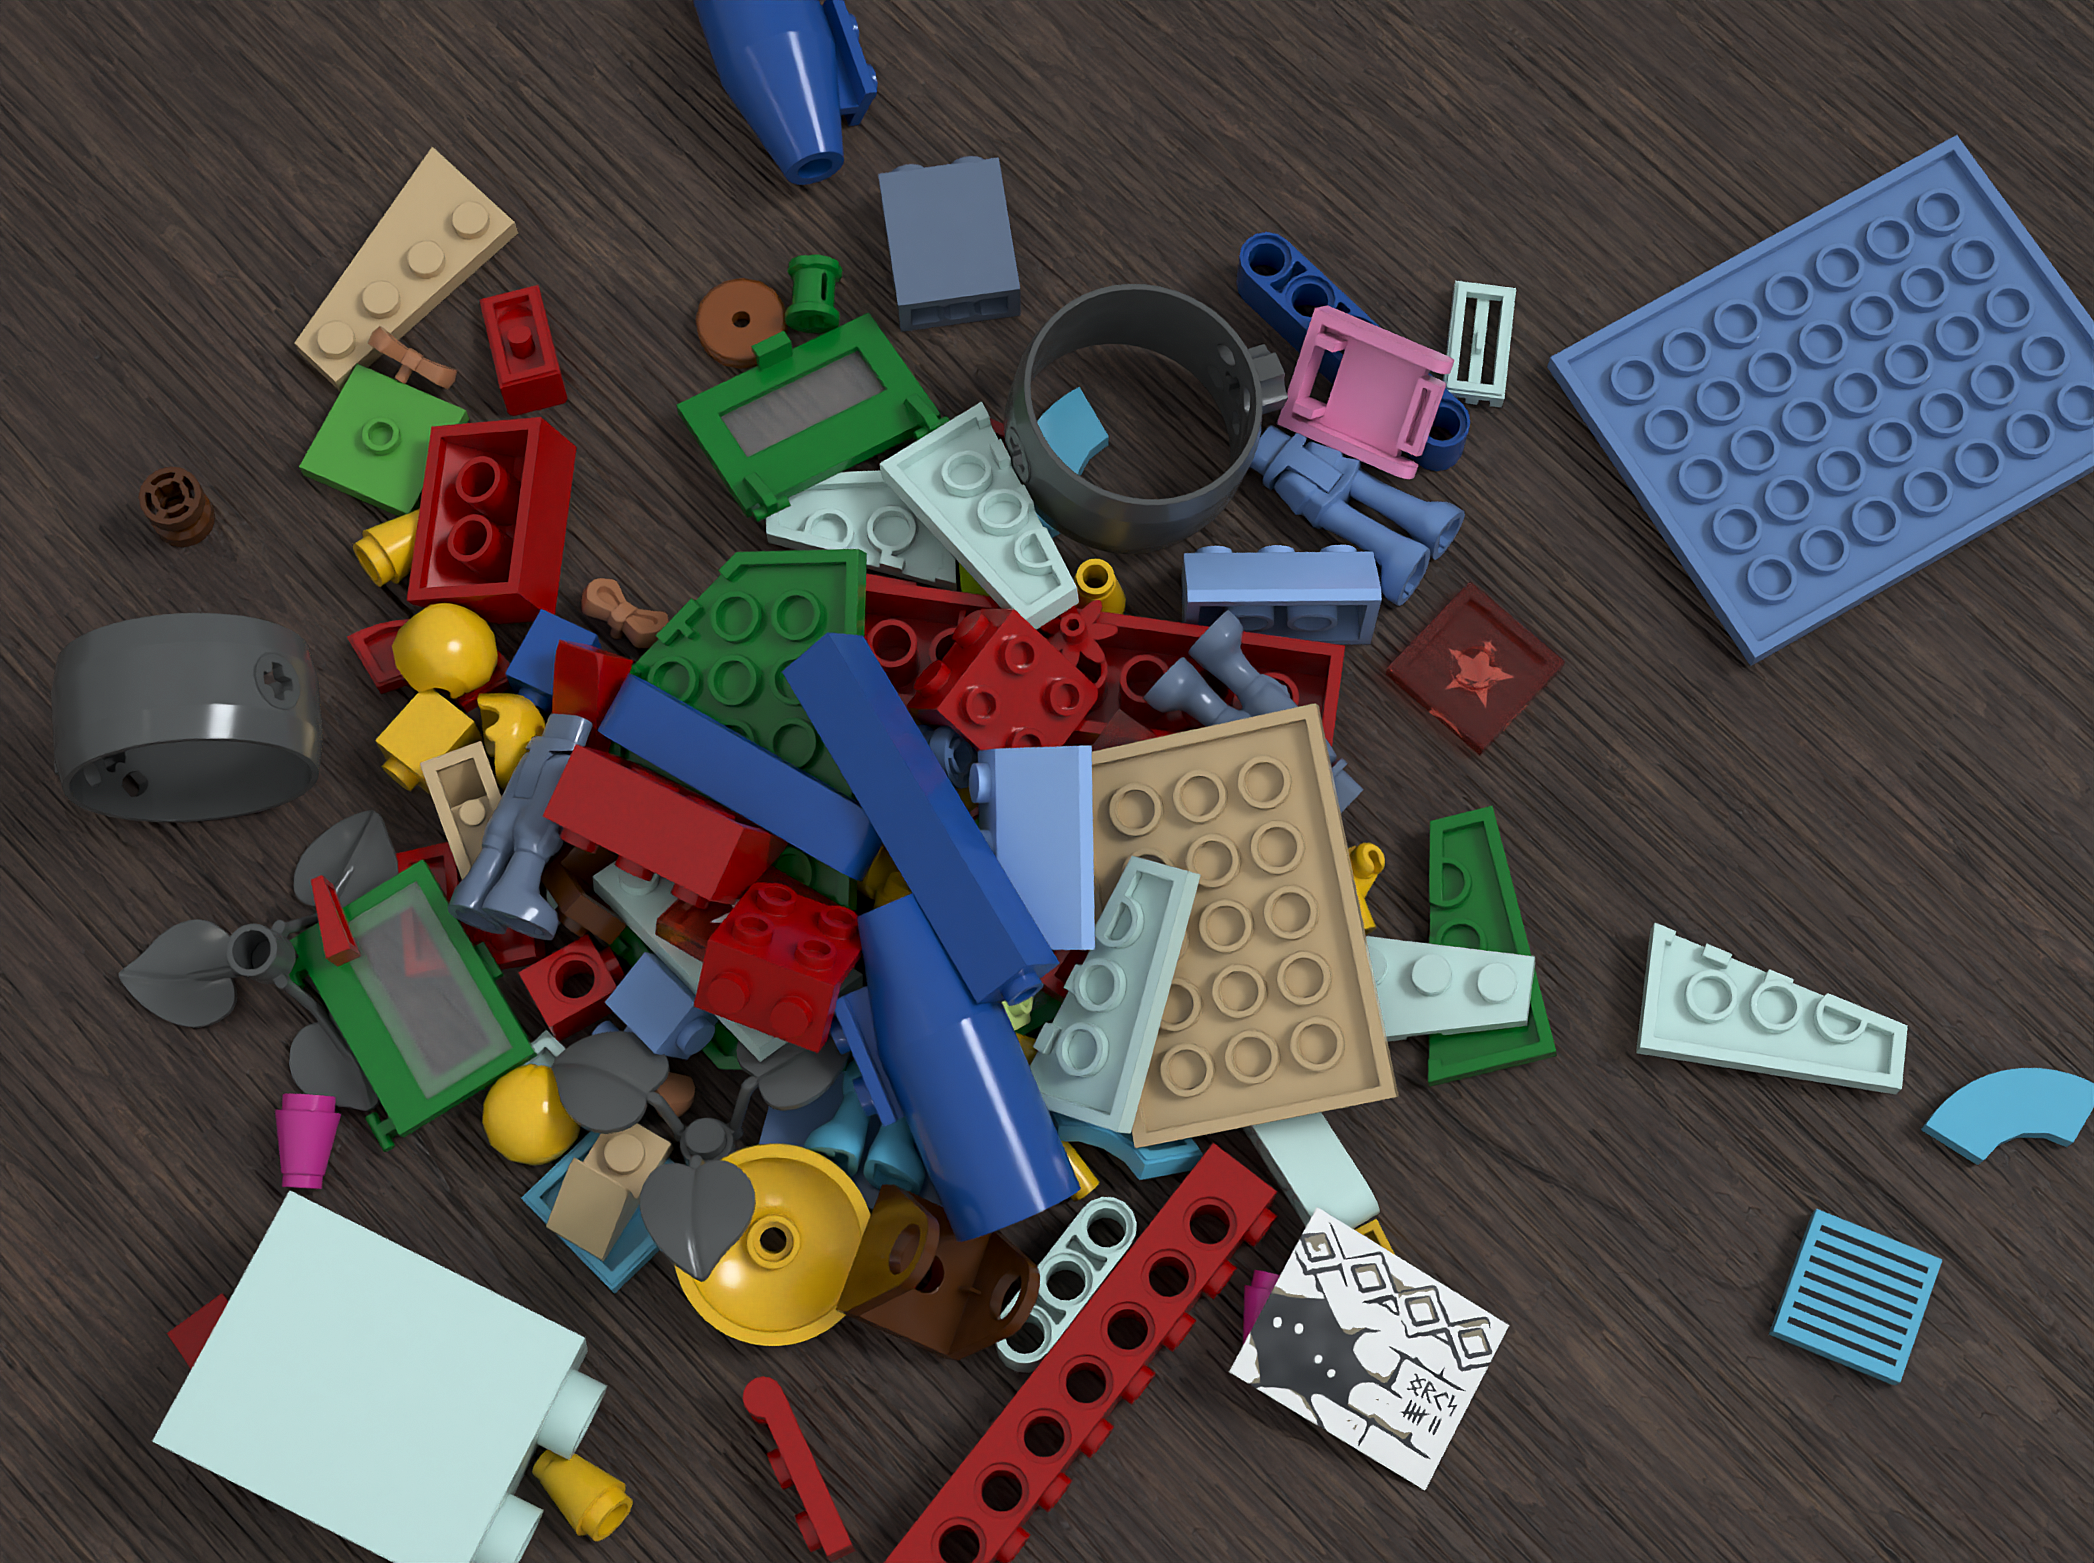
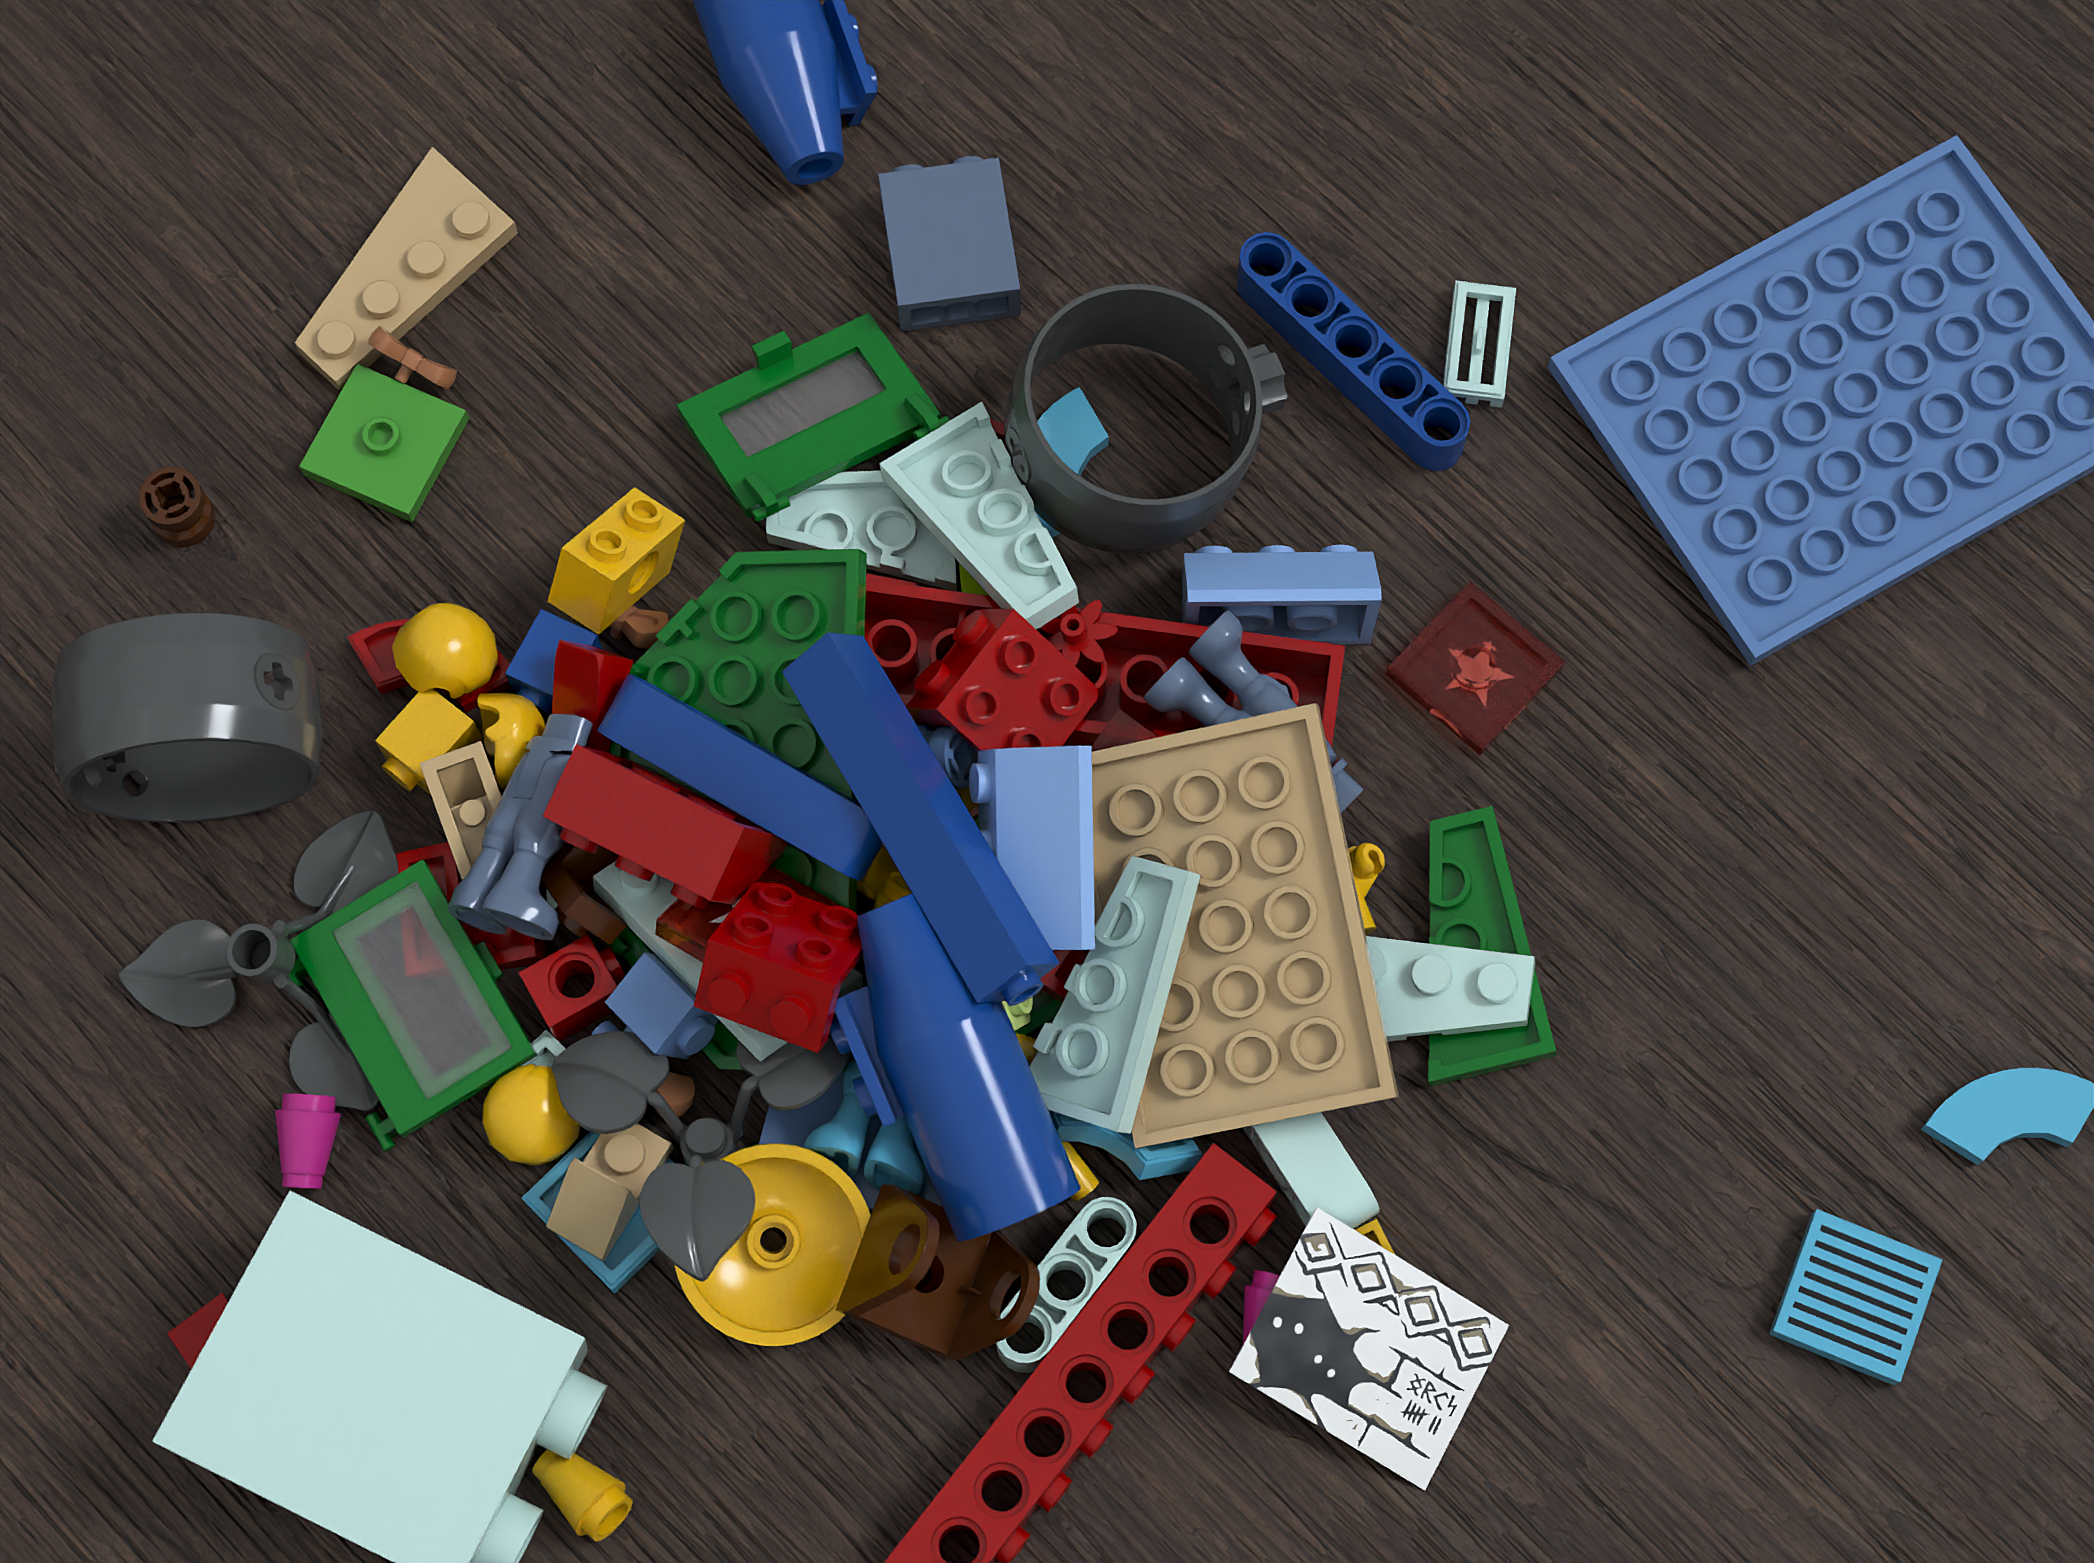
(334, 927): red piece -> none
(388, 549): yellow cone -> none
(493, 518): red slope -> none
(523, 351): red slope -> none
(615, 560): none -> yellow brick
(736, 301): dark orange piece -> none
(796, 1466): red plate -> none
(813, 293): green bush -> none
(1098, 582): yellow cone -> none
(1320, 485): medium blue piece -> none
(1379, 396): bright pink container -> none
(1738, 1017): light aqua wing -> none

